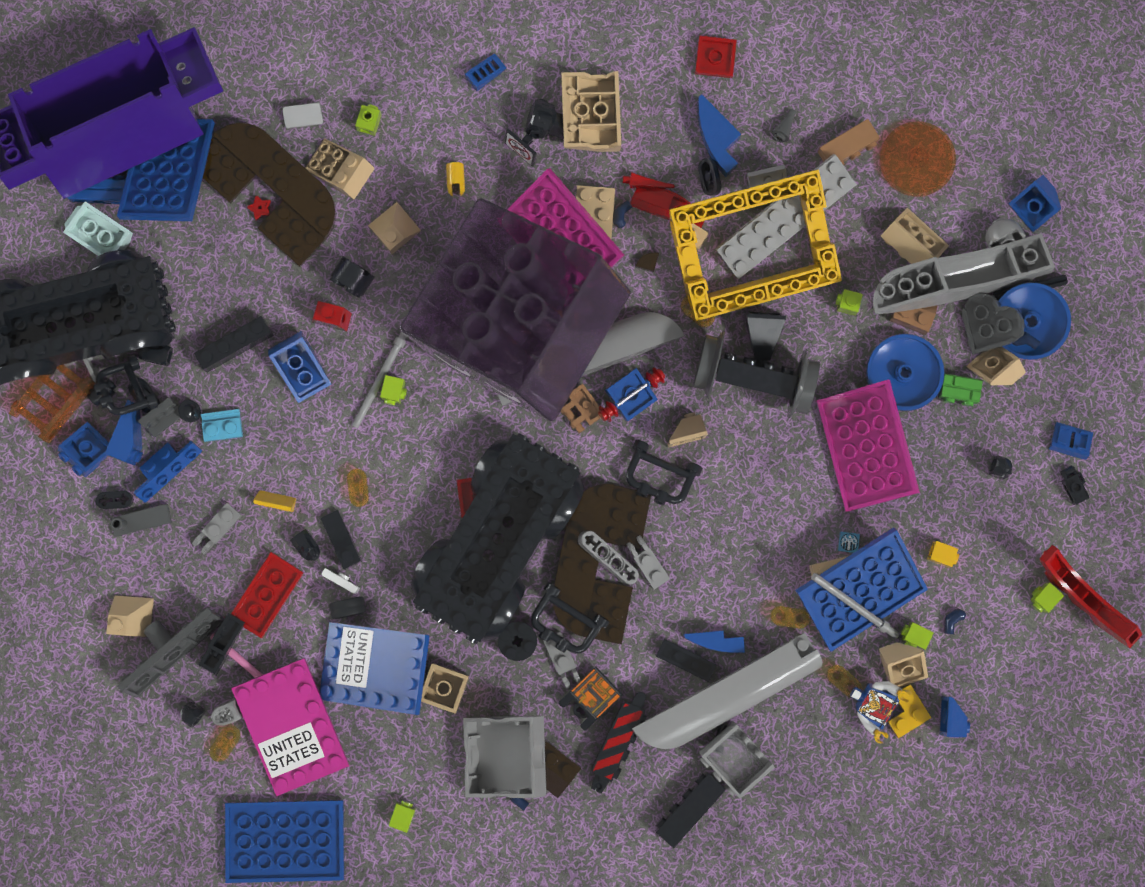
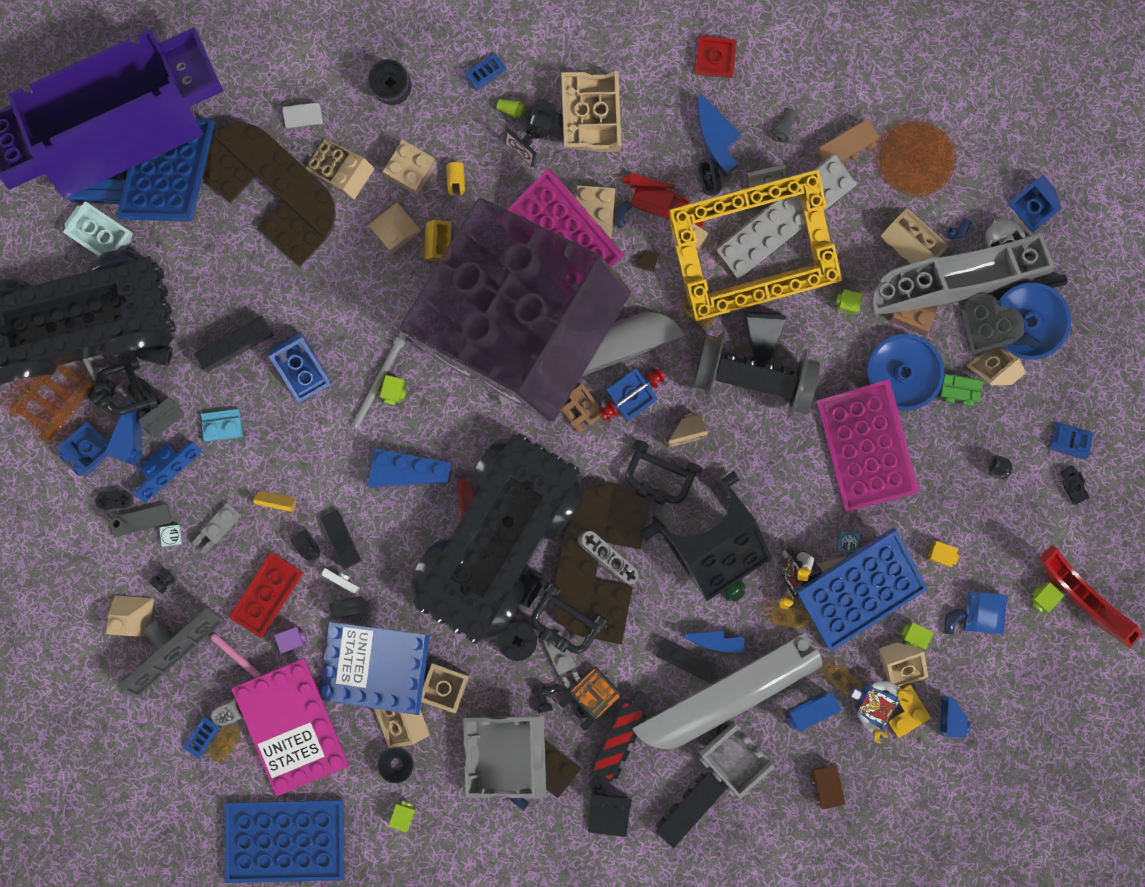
(162, 580): none -> black wheel
(170, 535): none -> light aqua tile
(189, 411): black hat -> none
(192, 713): black rock -> none
(216, 728): none -> blue slope
(221, 644): black slope -> none
(259, 212): red plate -> none
(290, 639): none -> medium lavender brick
(331, 316): red torso -> none
(352, 276): black brick -> none
(357, 488): clear yellow plate -> none
(368, 119): lime brick -> none
(385, 72): none -> black wheel
(388, 772): none -> black piece
(400, 469): none -> blue wedge
(401, 728): none -> tan slope
(409, 167): none -> tan brick
(436, 239): none -> yellow brick
(512, 108): none -> lime cone
(532, 587): none -> black piece
(541, 692): none -> black piece
(609, 814): none -> black bracket
(649, 564): light grey hinge -> none
(723, 553): none -> black piece
(734, 592): none -> dark green head
(796, 572): none -> torso
(813, 711): none -> blue window
(828, 787): none -> reddish brown piece
(881, 624): light grey bar -> none
(958, 232): none -> dark blue arm
(985, 612): none -> blue slope

